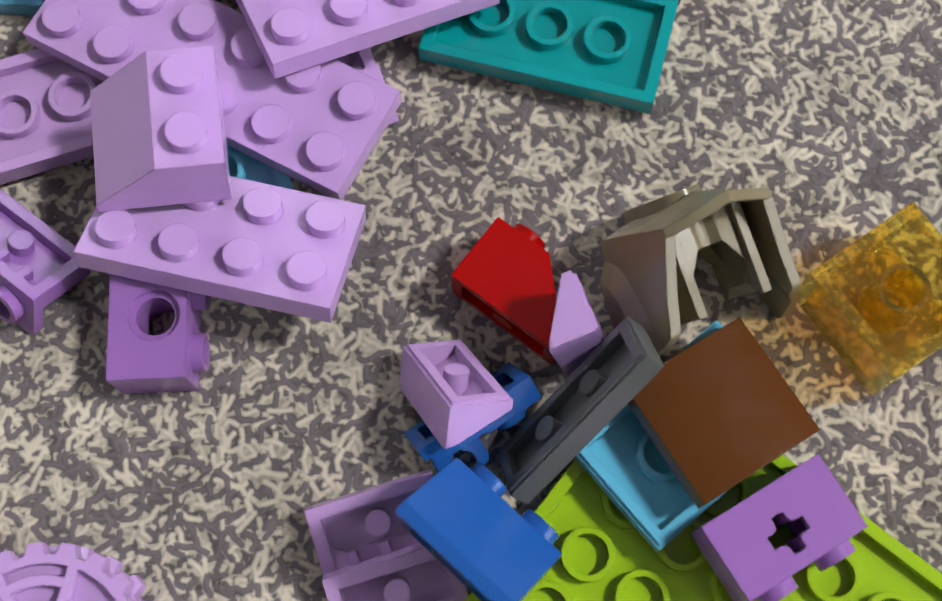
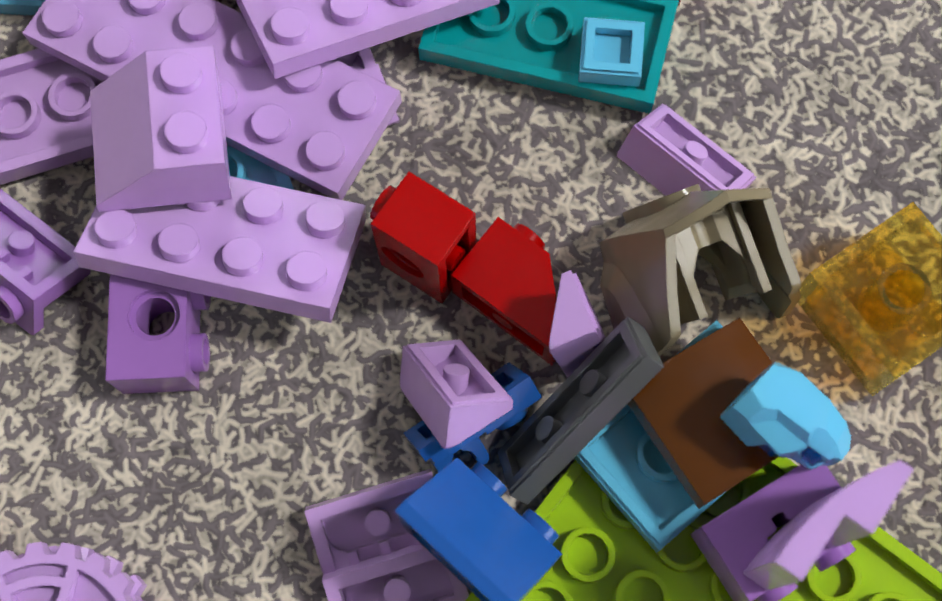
(422, 234): none -> red brick
(611, 52): none -> medium azure tile
(677, 156): none -> lavender slope
(789, 419): none -> medium azure rock
(829, 522): none -> lavender slope

